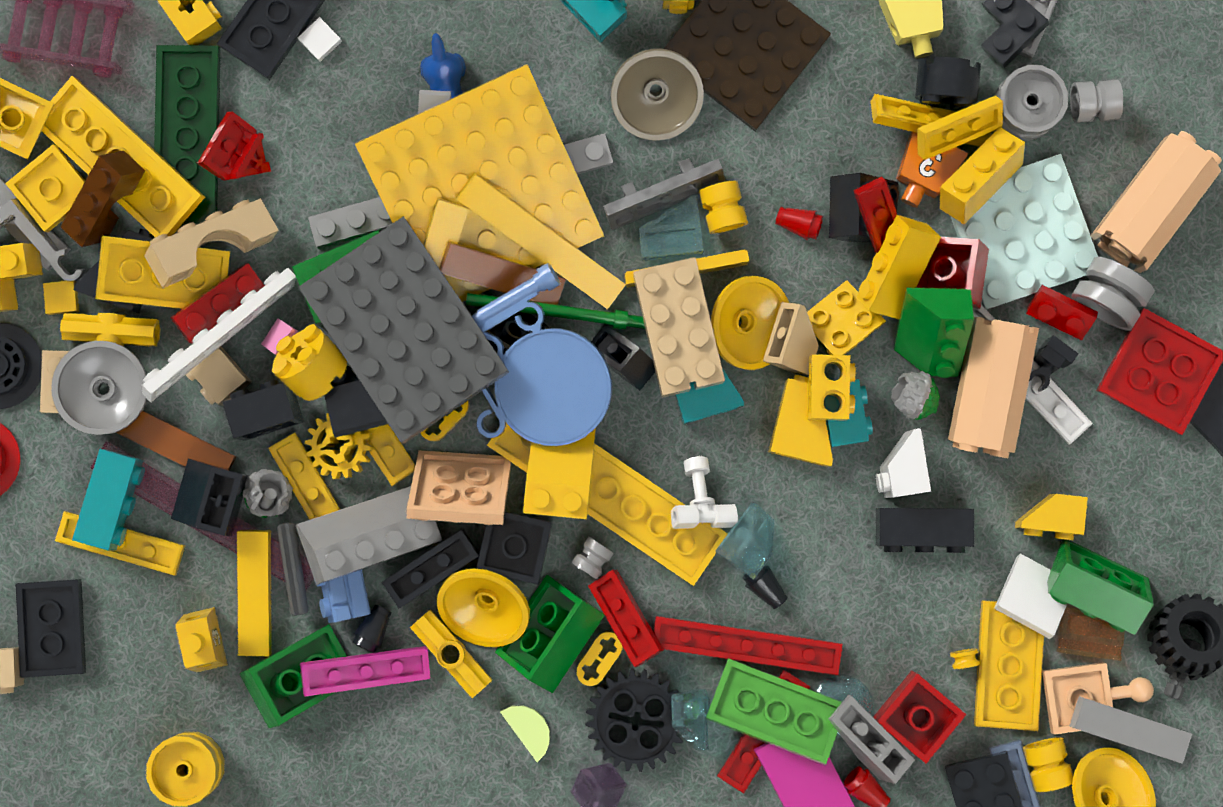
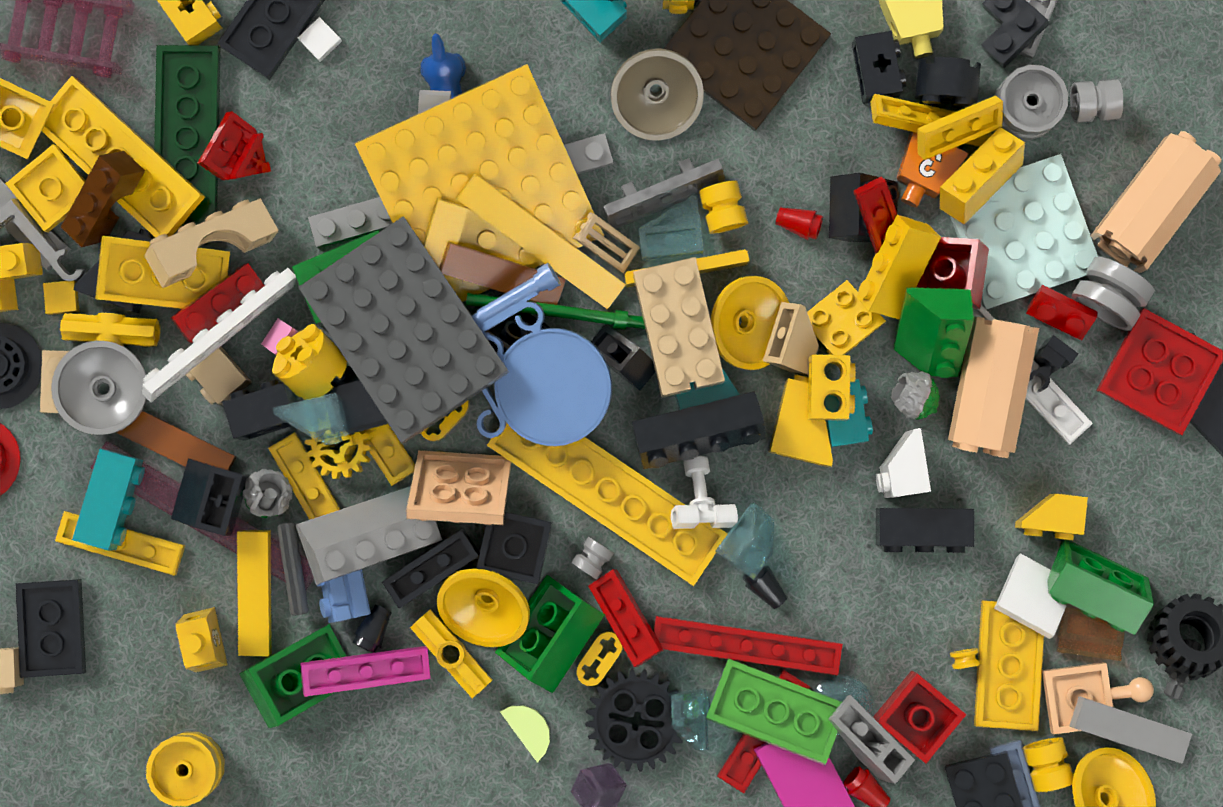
(317, 417): none -> clear light blue slope
(560, 478): yellow slope -> none
(586, 228): none -> tan tile
(699, 430): none -> black slope
(869, 50): none -> black brick

